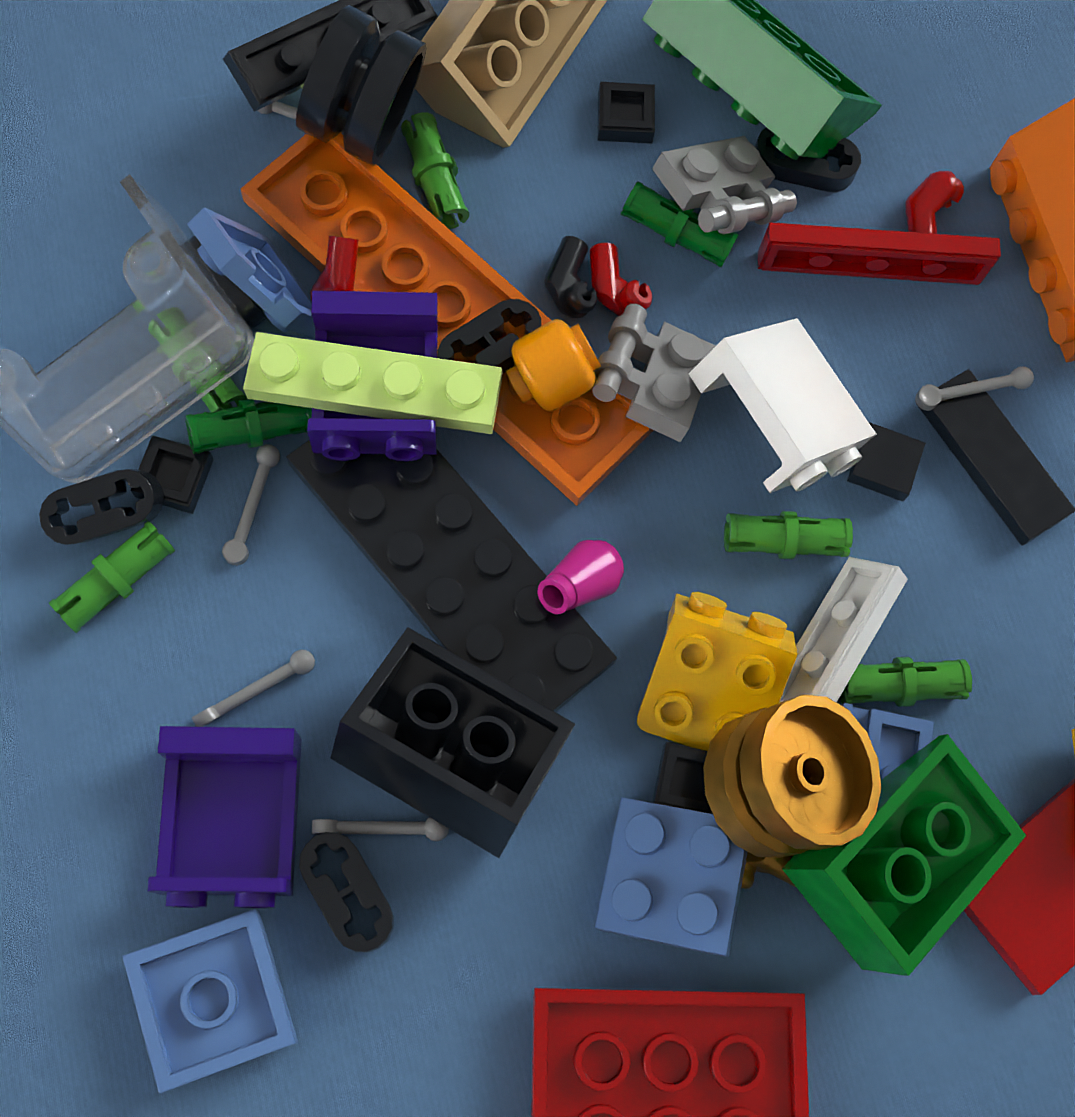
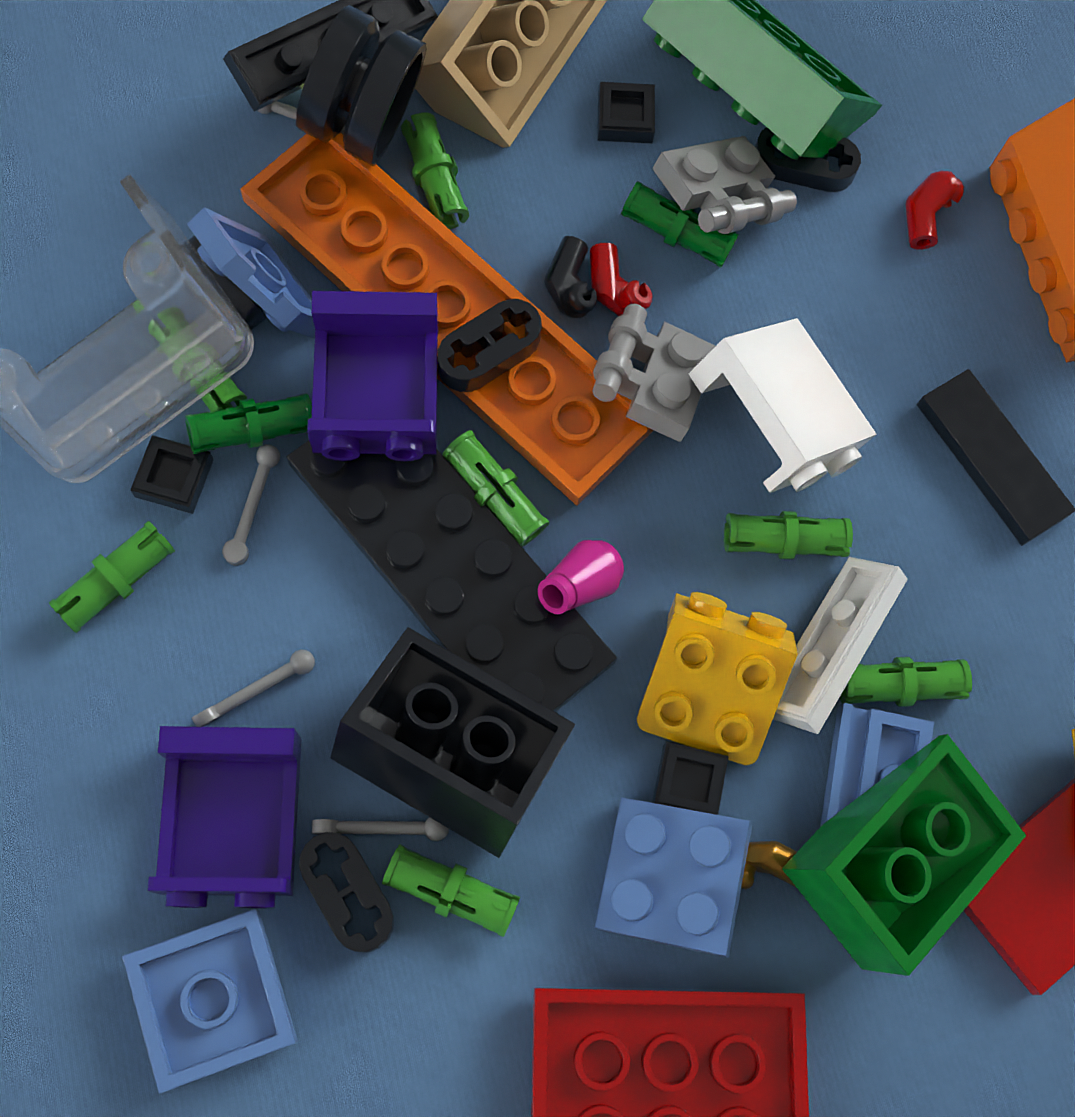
(97, 493): black beam -> none
(340, 266): red arm -> none
(373, 382): yellowish green plate -> none
(450, 890): none -> bright green pin
(470, 458): none -> bright green pin
(553, 365): light orange head -> none
(792, 778): pearl gold wheel -> none
(877, 253): red tile -> none
(888, 463): black tile -> none
(930, 396): light grey hinge -> none

